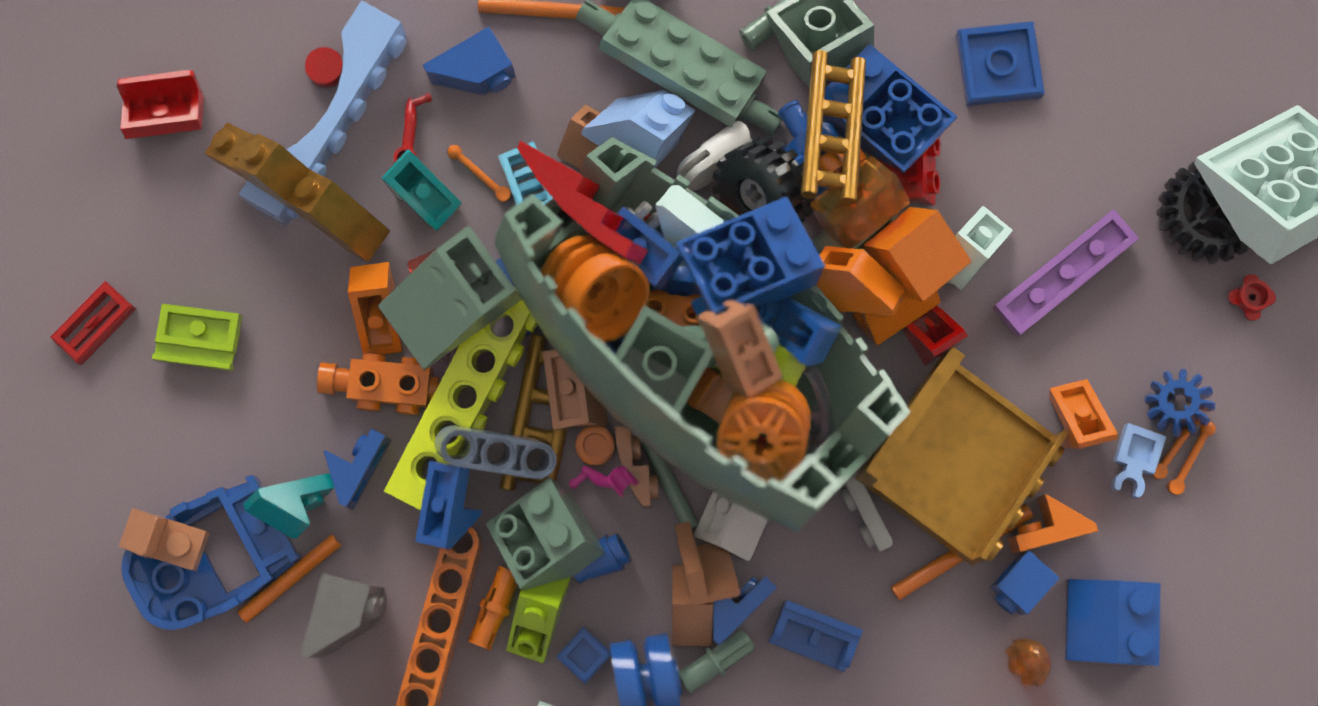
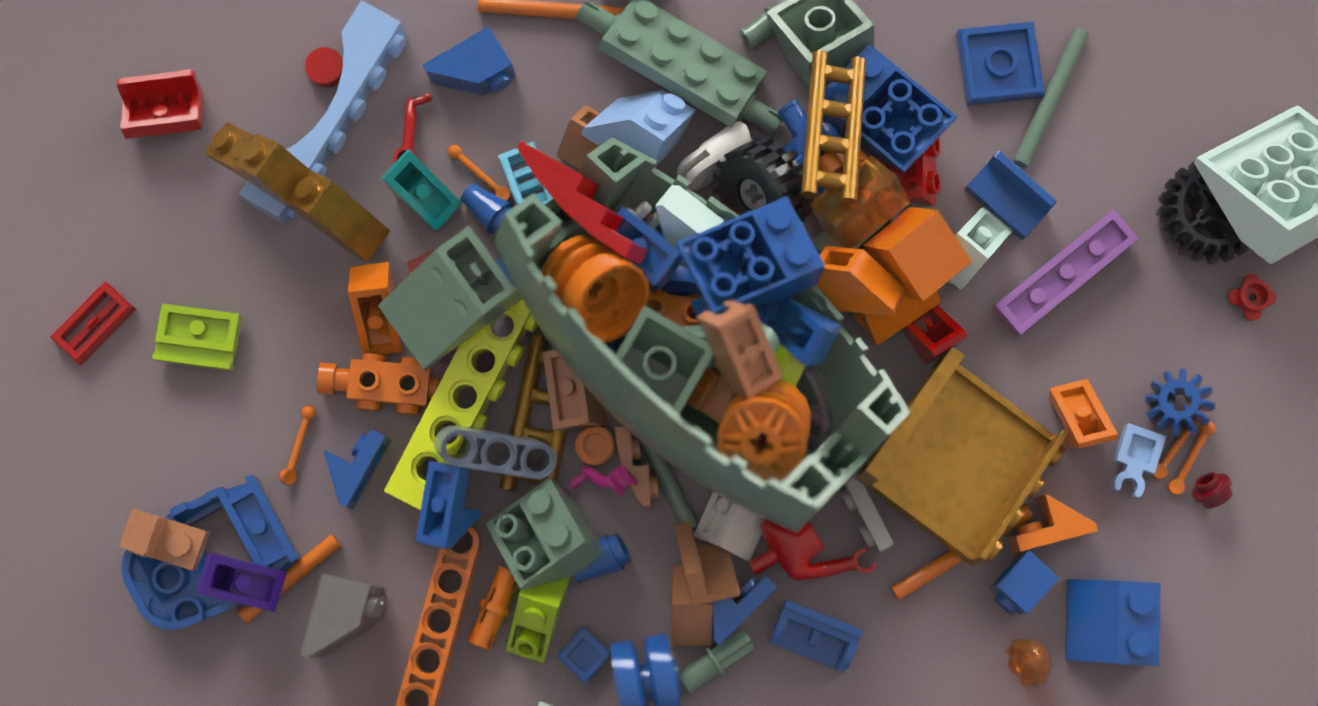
(241, 582): none -> dark purple slope
(286, 503): teal slope -> none
(288, 475): none -> orange hinge
(485, 207): none -> blue cone
(795, 551): none -> red piece
(1010, 195): none -> blue panel
(1051, 97): none -> sand green bar
(1212, 490): none -> dark red plate

